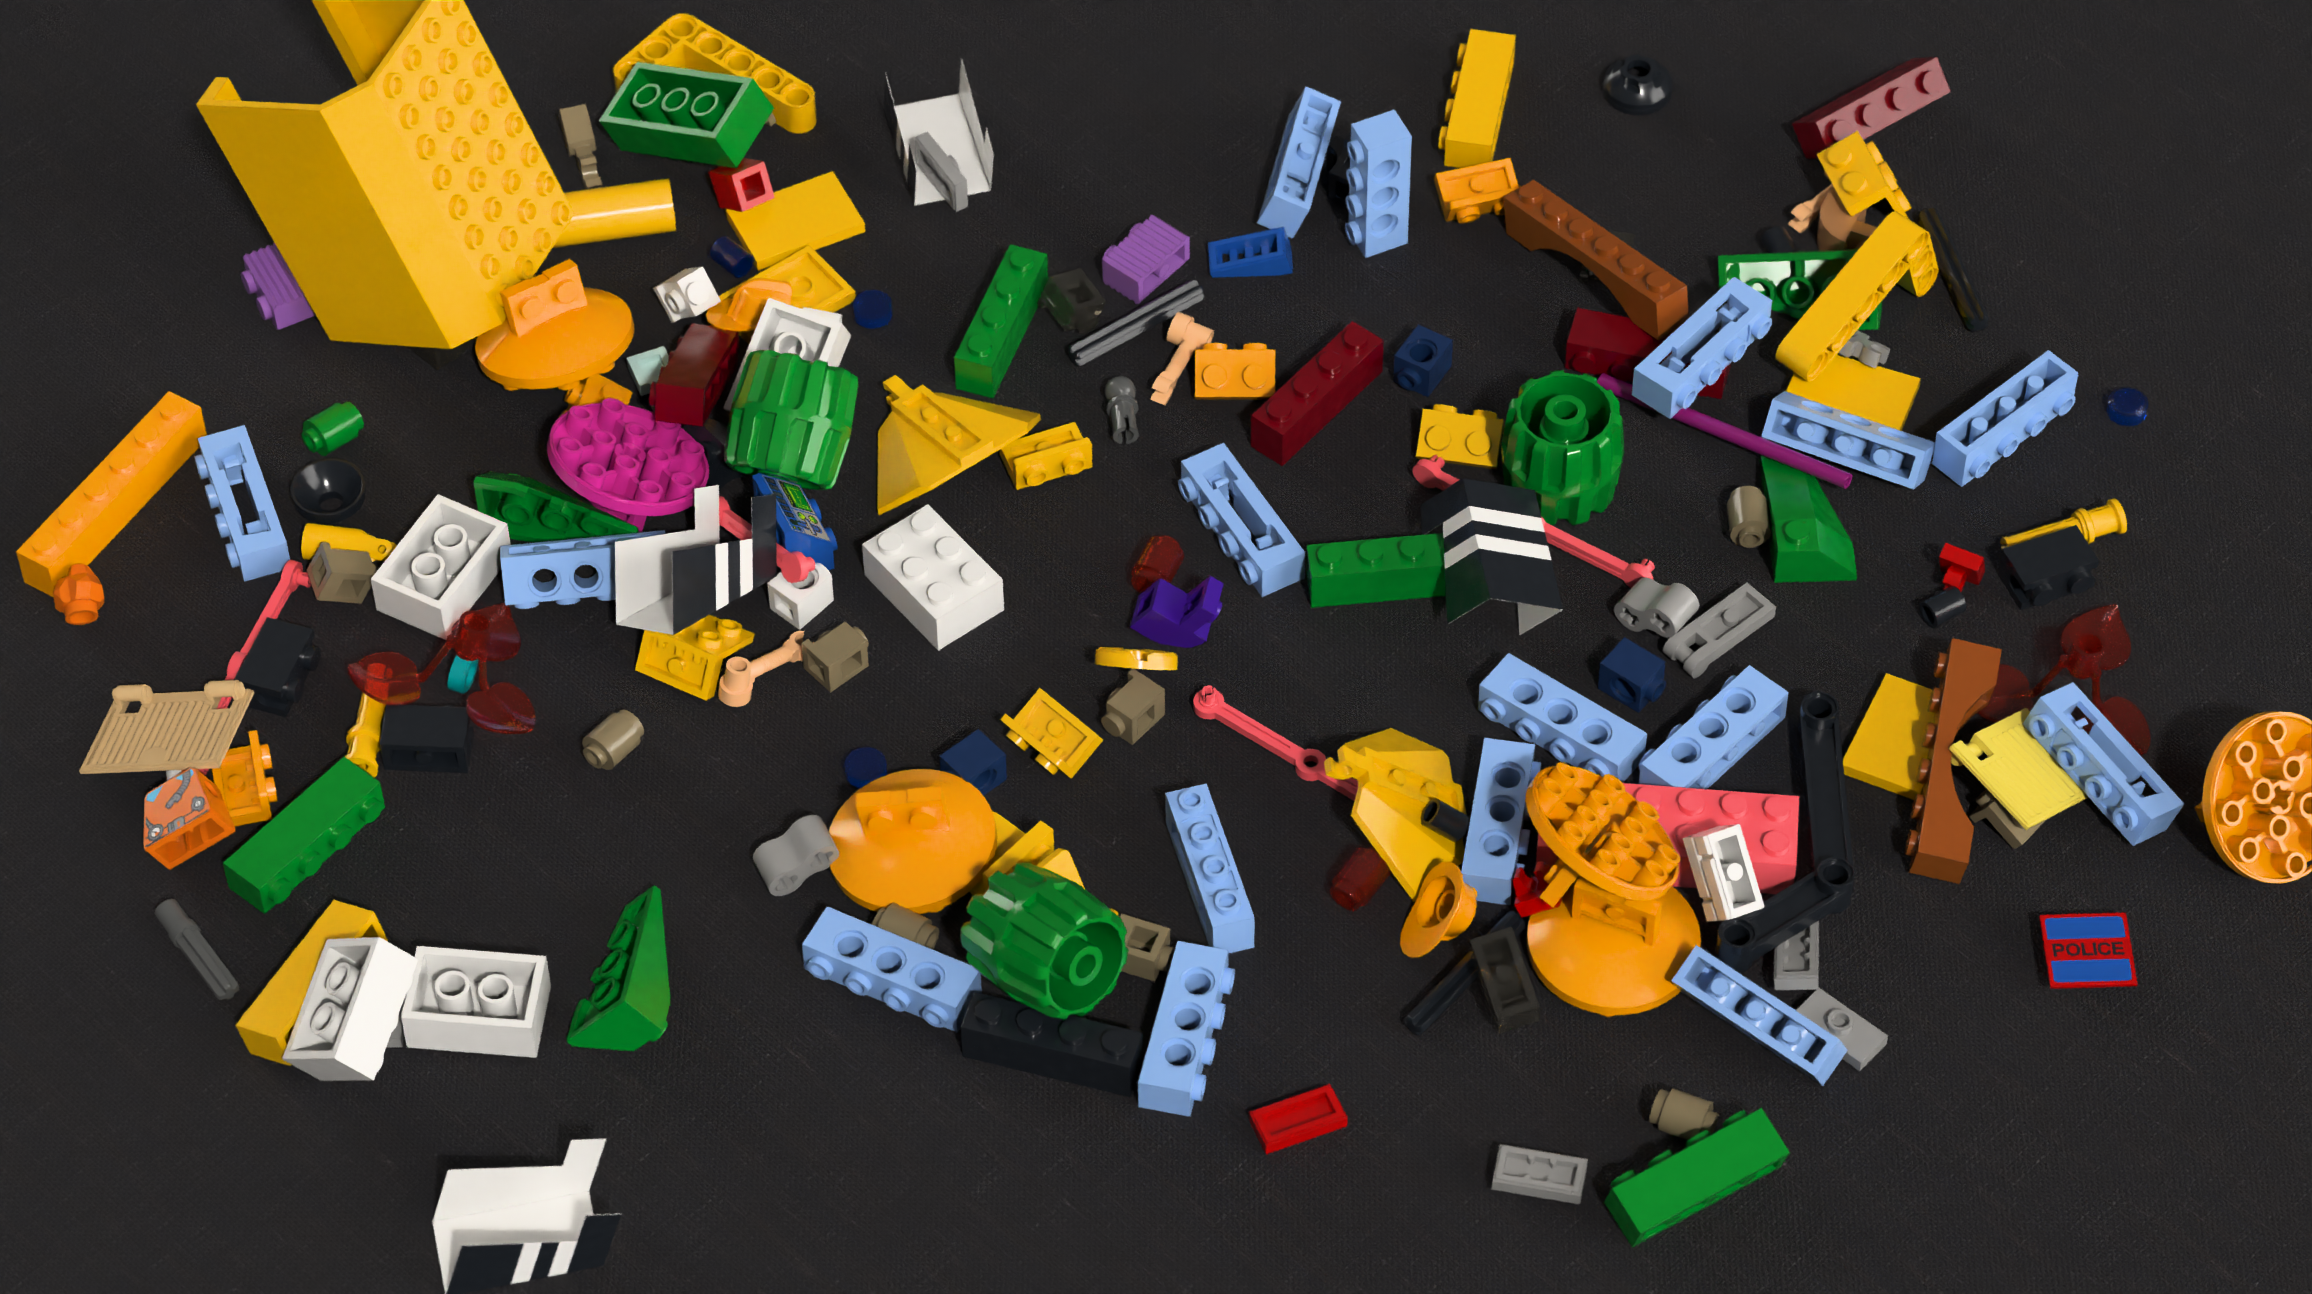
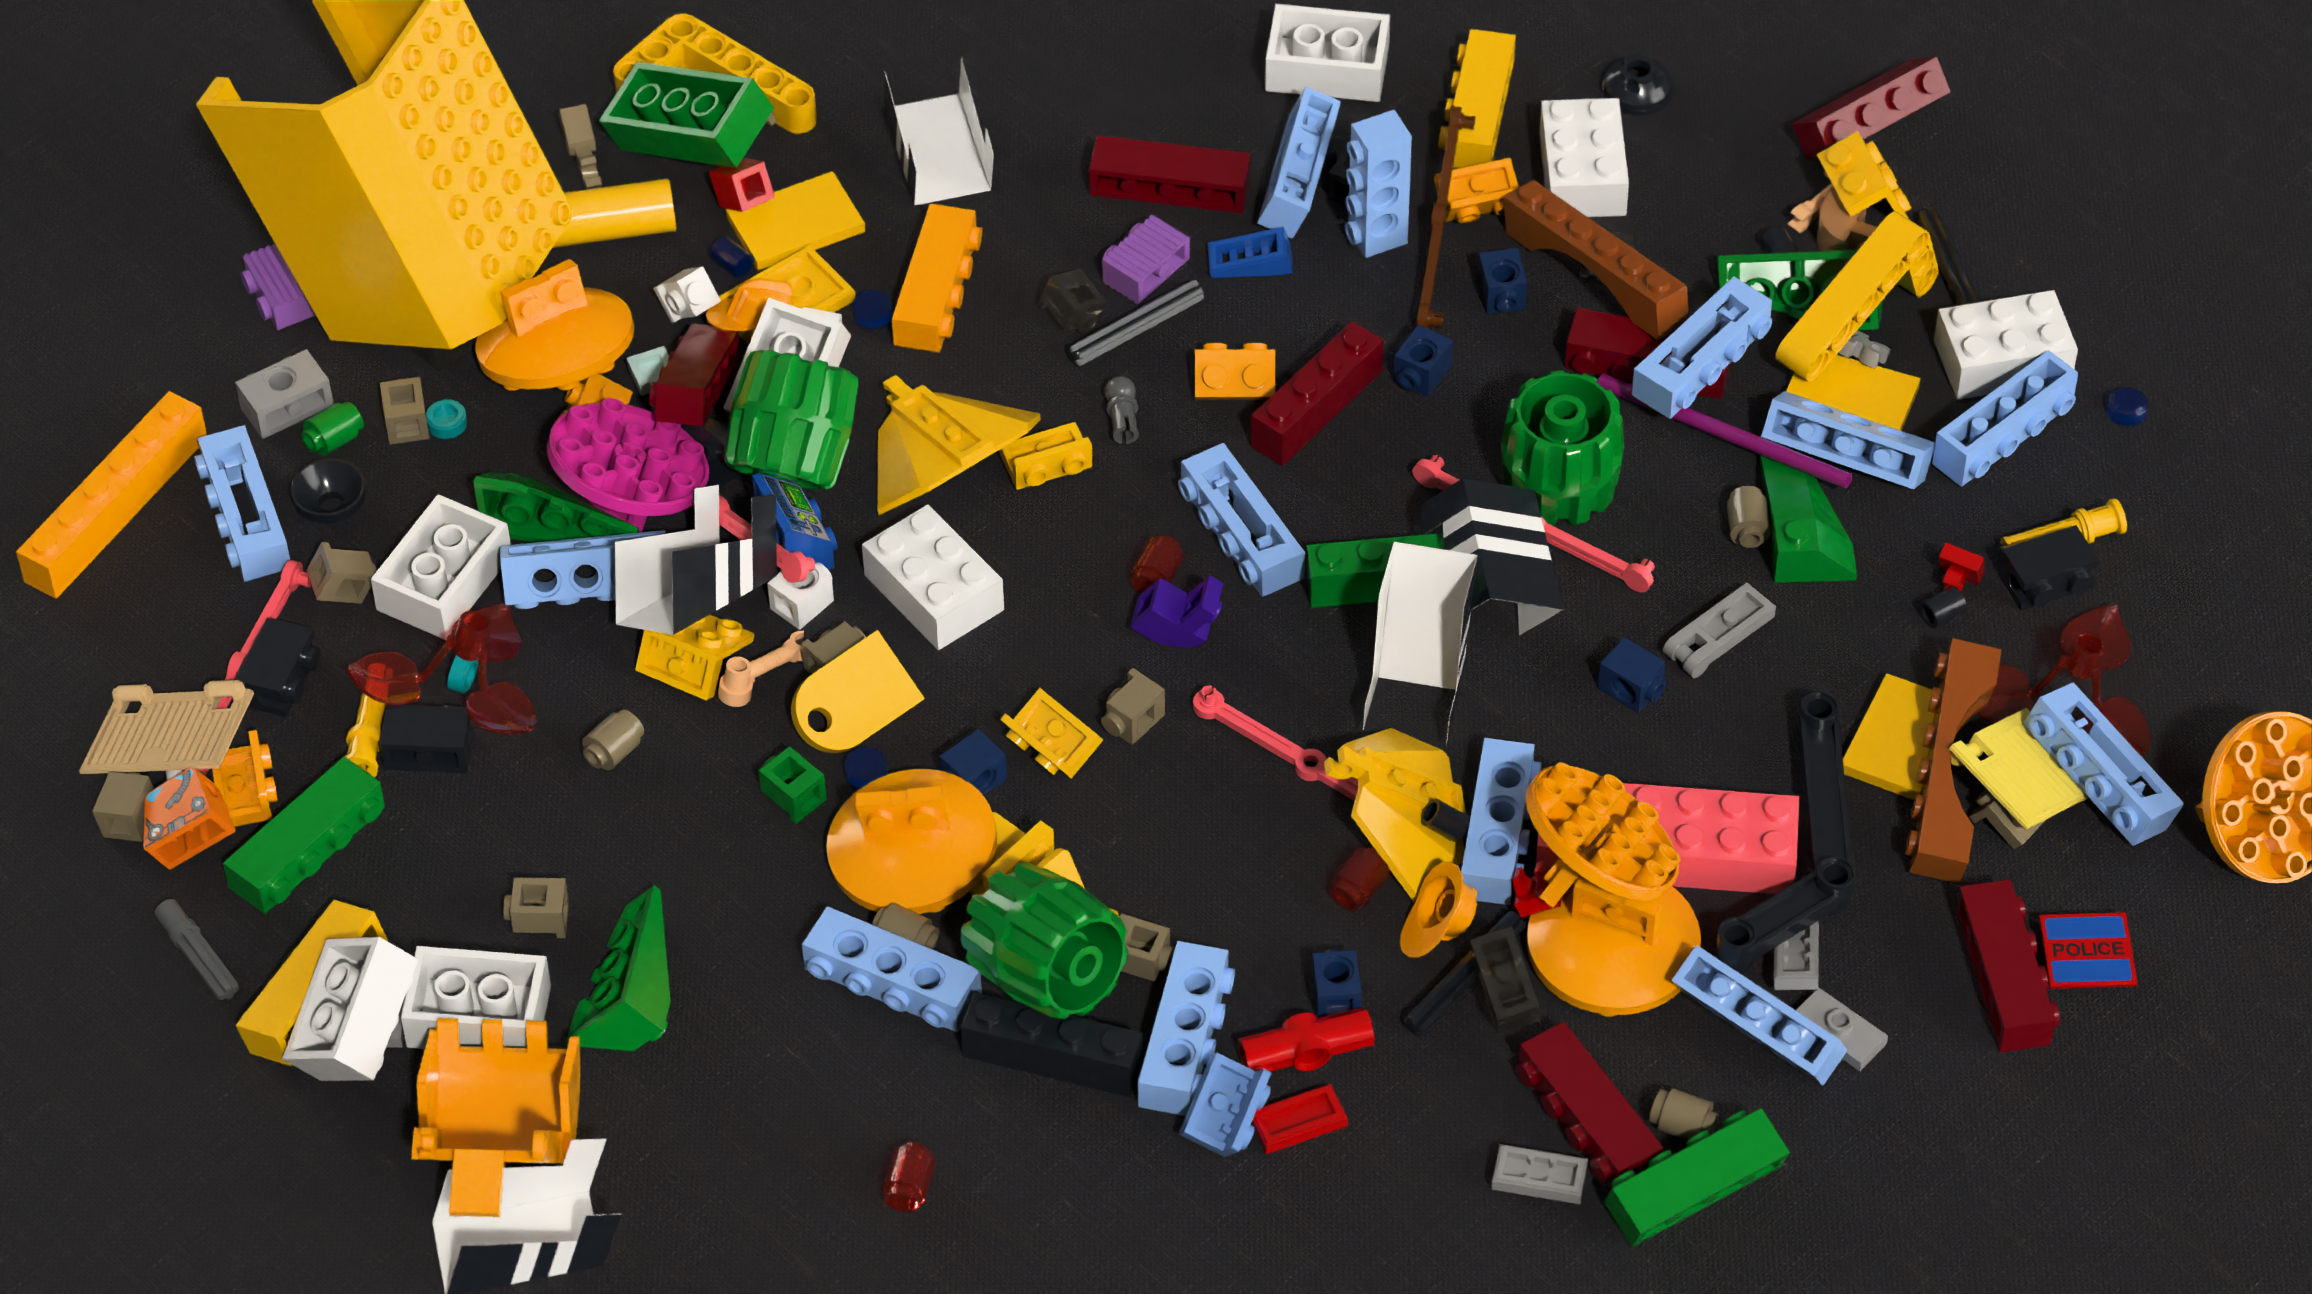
(79, 595): orange rock -> none
(121, 806): none -> dark tan brick
(284, 393): none -> light grey brick
(344, 539): yellow piece -> none
(404, 410): none -> dark tan brick
(446, 419): none -> teal tile
(494, 1108): none -> light orange piece
(538, 906): none -> dark tan brick
(793, 784): none -> green brick
(795, 855): light grey axle -> none
(855, 694): none -> yellow tile
(908, 1177): none -> clear red brick
(936, 278): none -> light orange brick
(941, 171): light grey plate -> none
(1001, 321): green brick -> none
(1136, 658): yellow tile -> none
(1170, 174): none -> dark red brick
(1188, 337): light nougat brick -> none
(1209, 869): light blue brick -> none
(1225, 1105): none -> medium blue bracket
(1307, 1041): none -> red piece
(1328, 52): none -> white brick
(1336, 997): none -> dark blue brick
(1424, 619): none -> white sticker
(1457, 122): none -> reddish brown piece
(1460, 437): yellow bracket -> none
(1502, 281): none -> dark blue brick
(1560, 720): light blue brick -> none
(1585, 154): none -> white brick
(1586, 1104): none -> dark red brick
(1656, 607): light grey axle -> none
(1717, 733): light blue brick -> none
(1723, 872): white brick -> none
(1998, 338): none -> white brick
(2007, 965): none -> dark red brick

